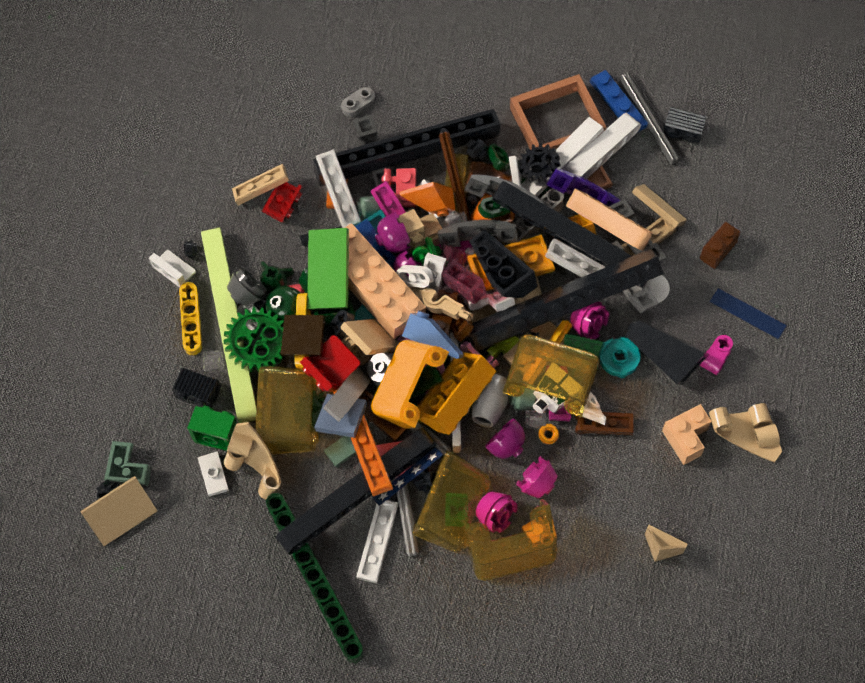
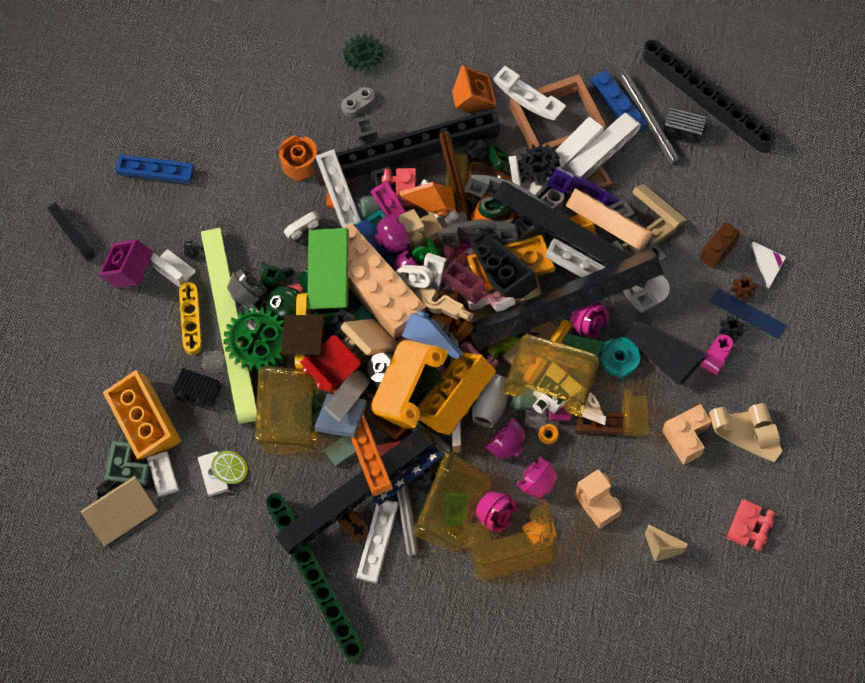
(71, 231): none -> black beam
(126, 263): none -> magenta brick
(141, 416): none -> light orange slope
(154, 169): none -> blue plate
(163, 474): none -> white plate
(211, 427): green brick -> none
(229, 467): none -> lime sticker
(250, 448): tan panel -> none
(260, 184): tan tile -> none
(281, 200): red bracket -> none
(297, 157): none -> orange brick
(297, 228): none -> white plate
(355, 521): none -> reddish brown beam
(363, 52): none -> clear green gear
(473, 90): none -> orange slope
(527, 96): none -> white slope
(596, 500): none -> light nougat brick
(635, 414): none -> clear yellow panel
(712, 102): none -> black beam
(735, 324): none -> black gear
(744, 522): none -> coral plate
(748, 286): none -> reddish brown gear
(768, 262): none -> white tile

